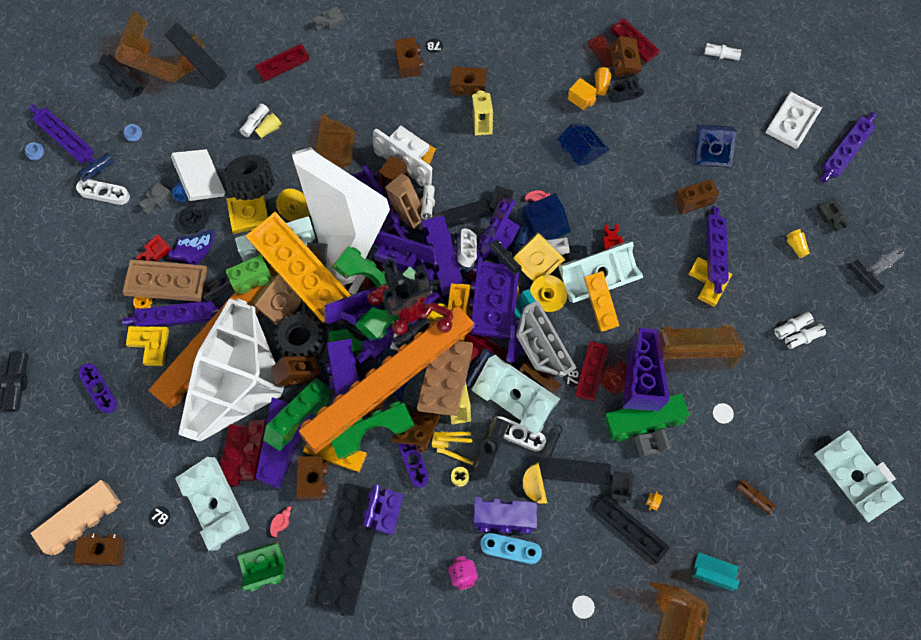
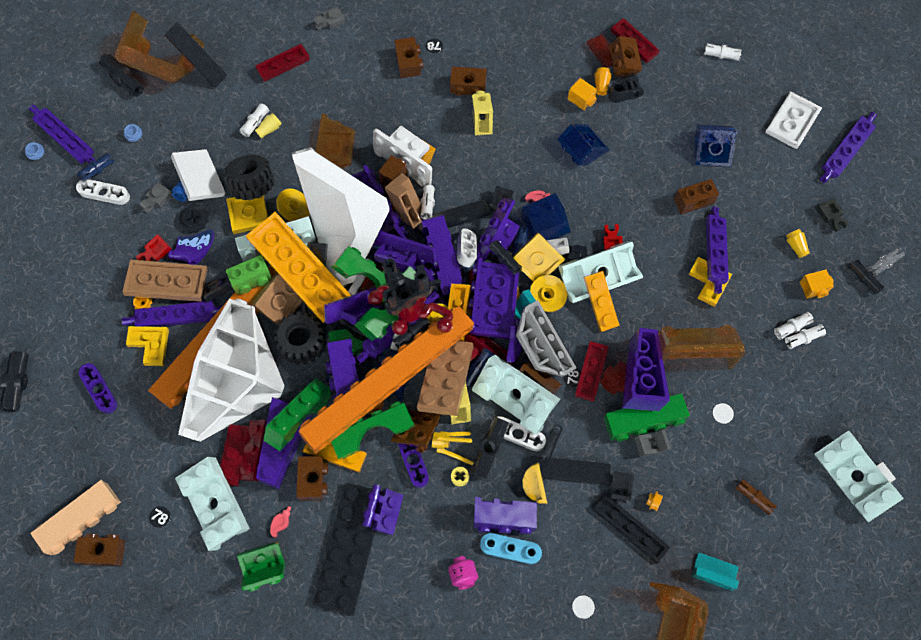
(295, 370): reddish brown brick -> none
(817, 284): none -> light orange brick

